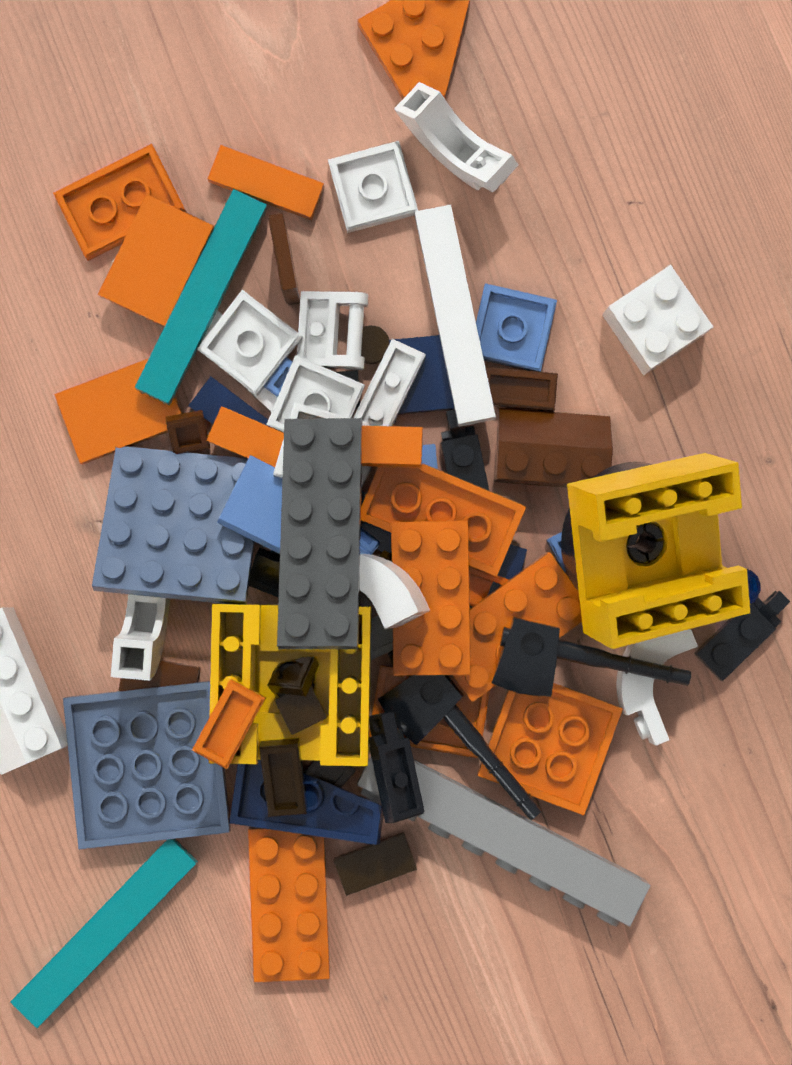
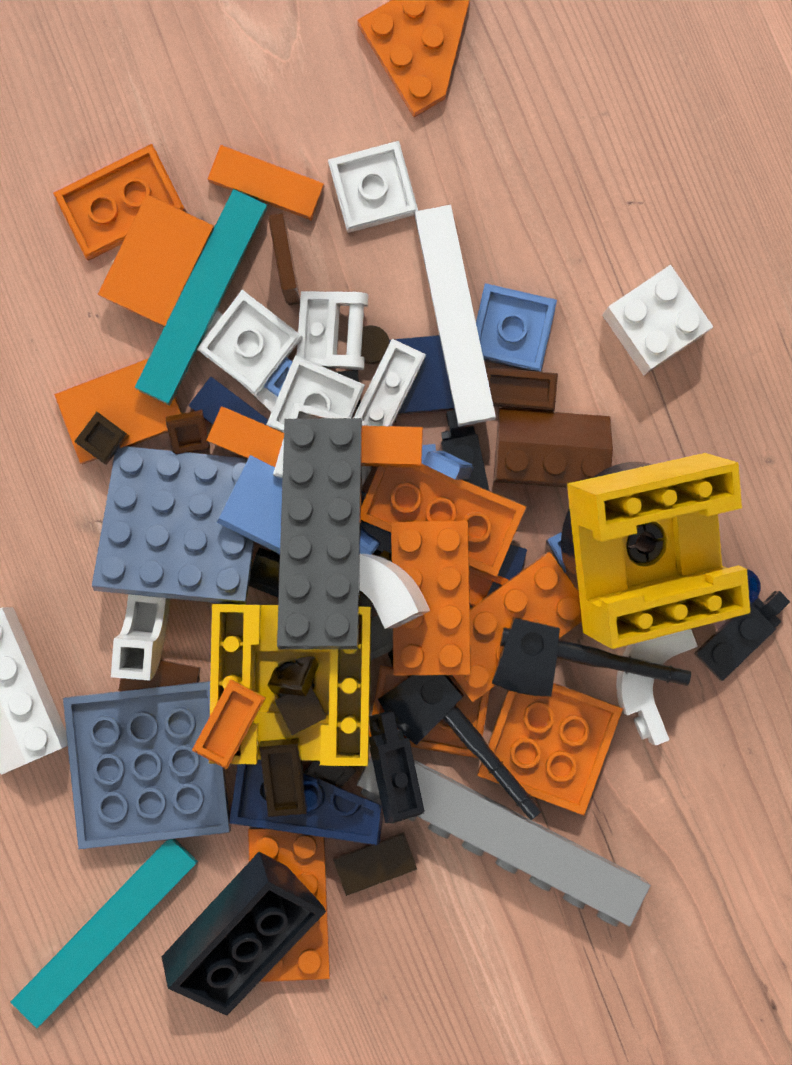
(101, 438): none -> dark brown tile
(241, 935): none -> black slope
(448, 465): none -> medium blue tile
(452, 142): white arch -> none

